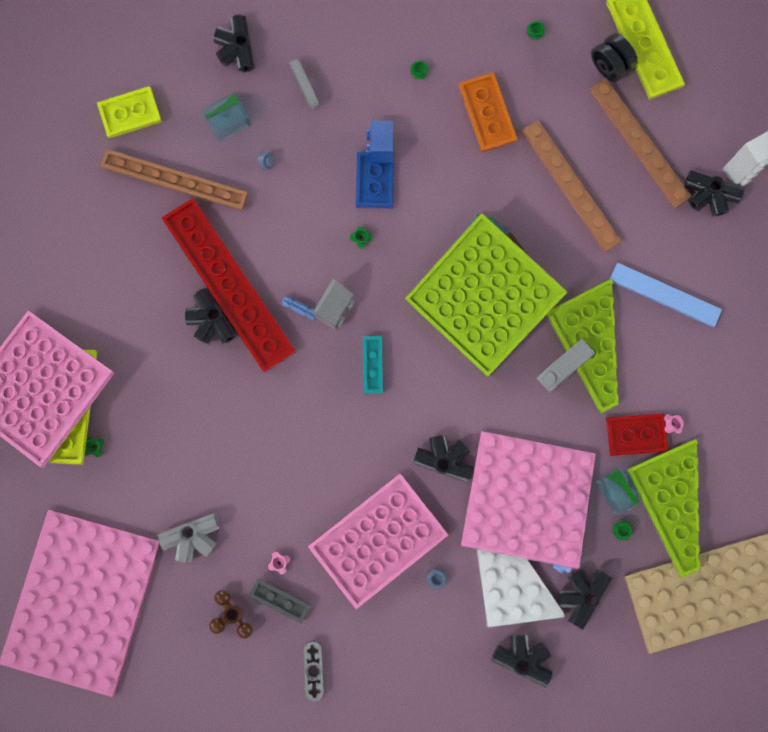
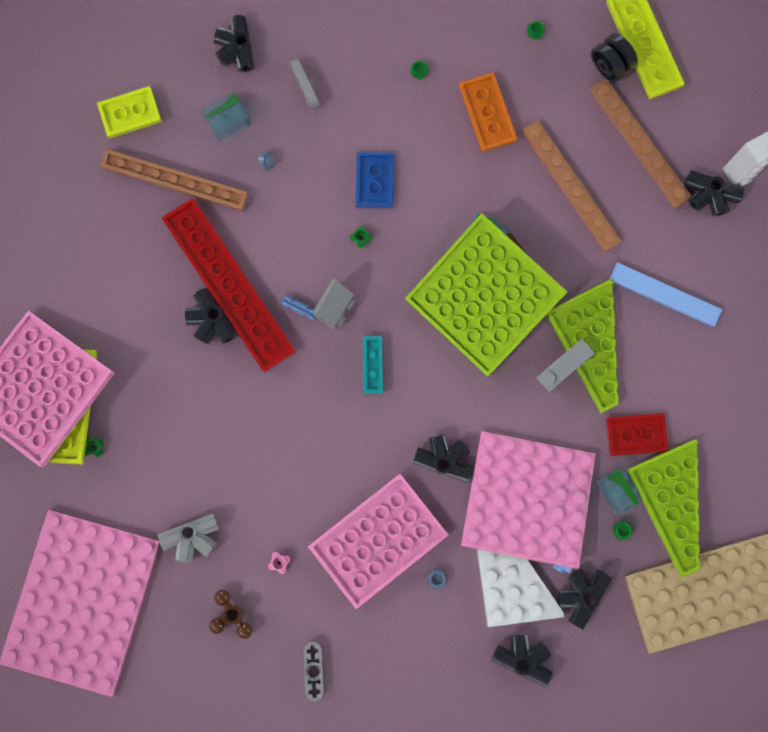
(279, 600): dark grey plate -> none
(381, 141): blue brick -> none
(678, 424): bright pink plate -> none

